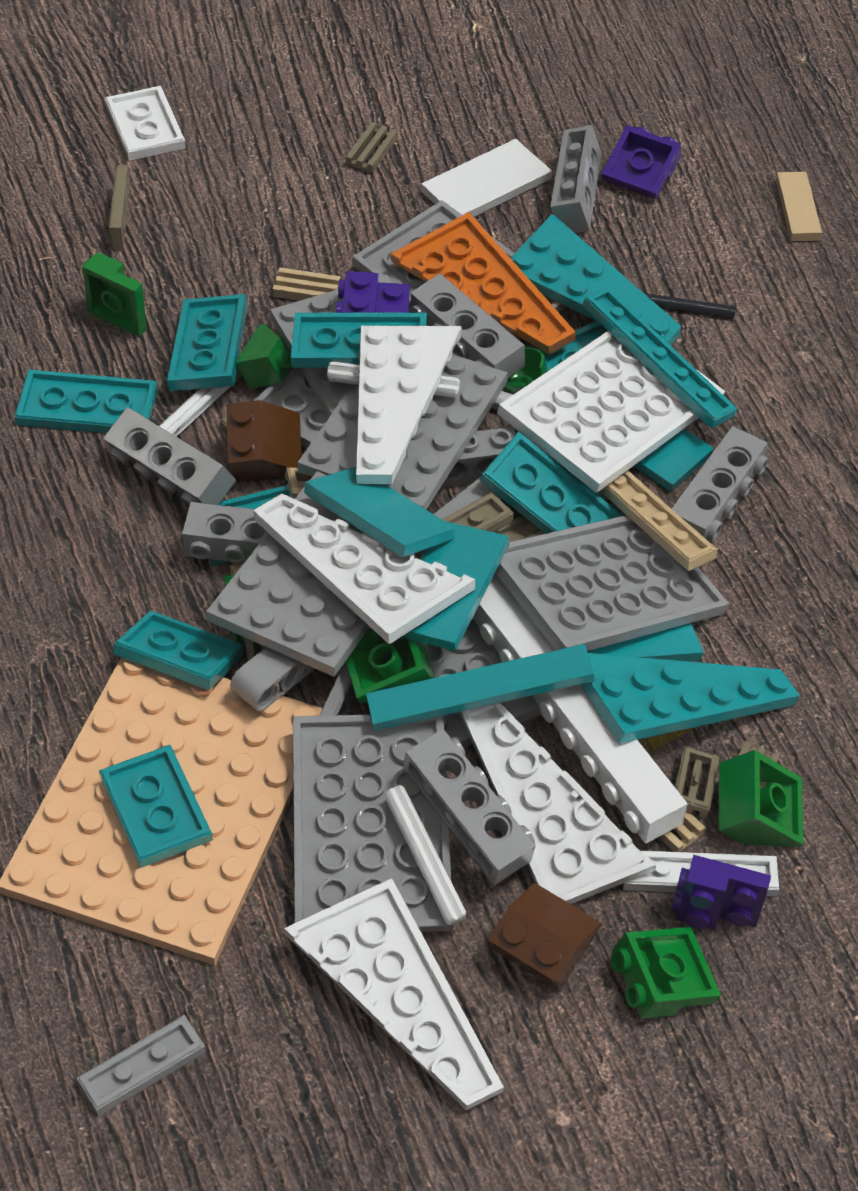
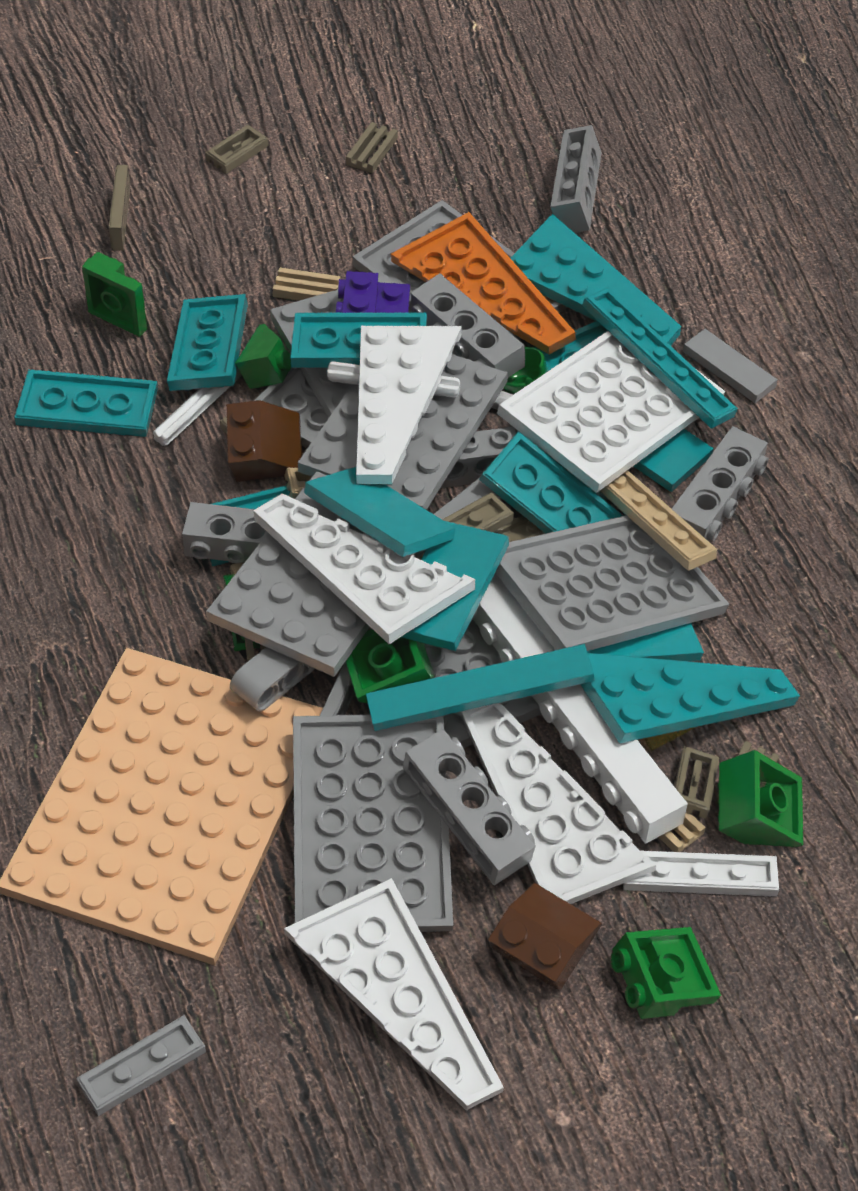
(144, 123): white tile -> none
(150, 447): light grey brick -> none
(155, 806): teal tile -> none
(179, 650): teal tile -> none
(239, 151): none -> dark tan tile
(425, 855): white axle -> none
(488, 179): white tile -> none
(642, 161): dark purple plate -> none
(693, 306): black bar -> none
(719, 890): dark purple plate -> none
(730, 365): none -> light grey tile
(798, 206): tan tile -> none

